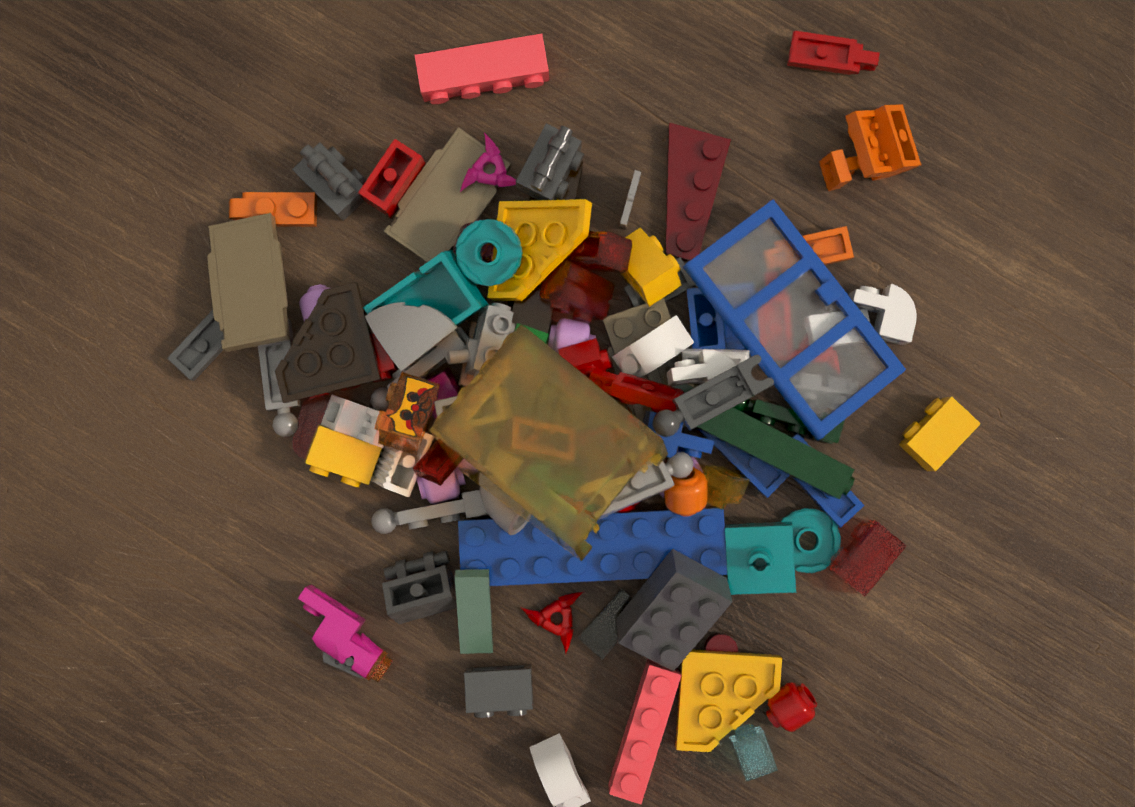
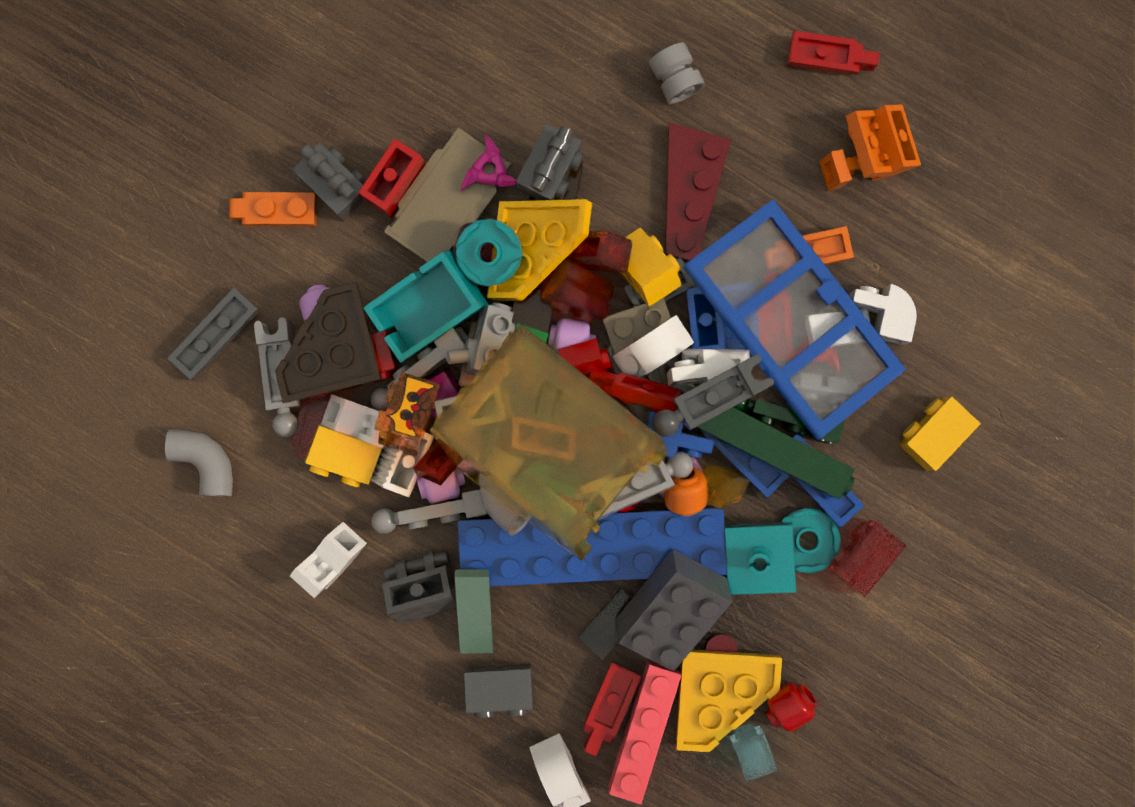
(206, 456): none -> light grey cylinder
(248, 282): dark tan piece -> none
(328, 560): none -> white brick
(339, 637): dark pink plate -> none
(409, 330): light grey brick -> none
(482, 68): coral brick -> none
(564, 628): red piece -> none
(610, 706): none -> red hinge
(630, 199): light grey piece -> none
(675, 70): none -> light grey wheel

